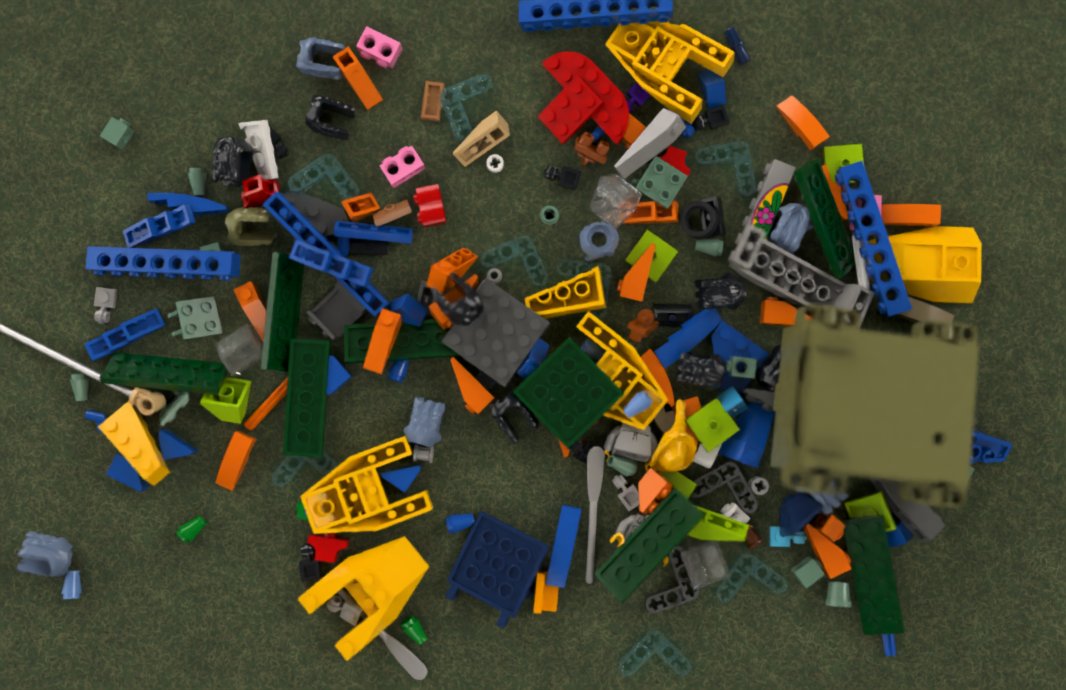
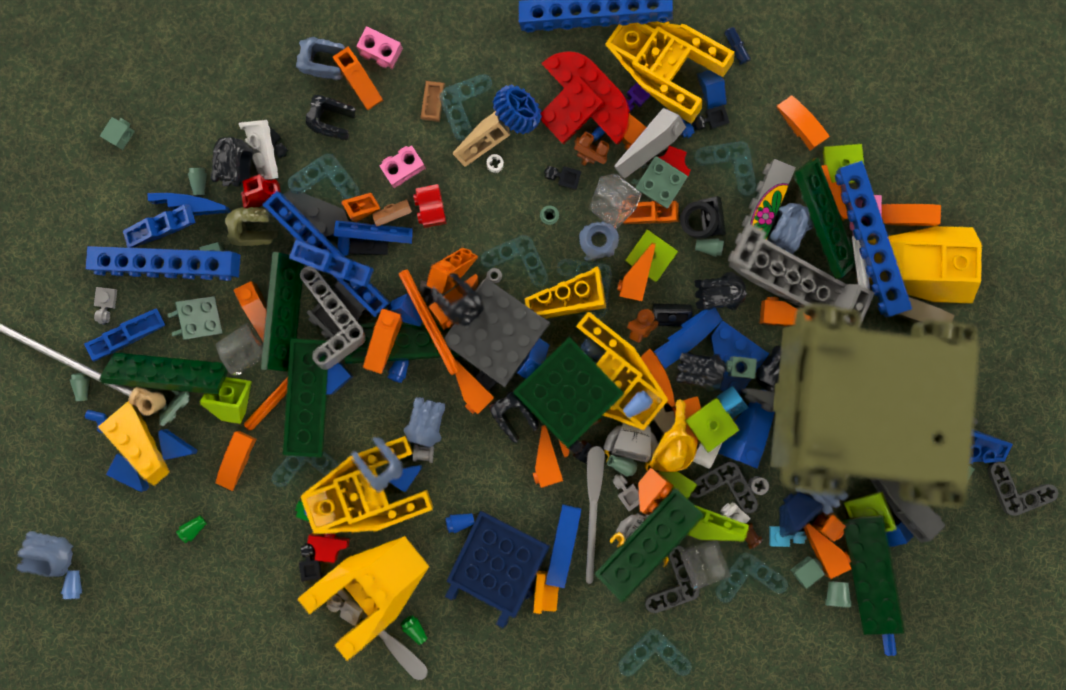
(336, 315): none -> light grey beam
(393, 472): none -> sand blue piece
(429, 322): none -> orange axle
(517, 109): none -> blue gear
(546, 463): none -> orange slope
(1018, 499): none -> dark grey beam

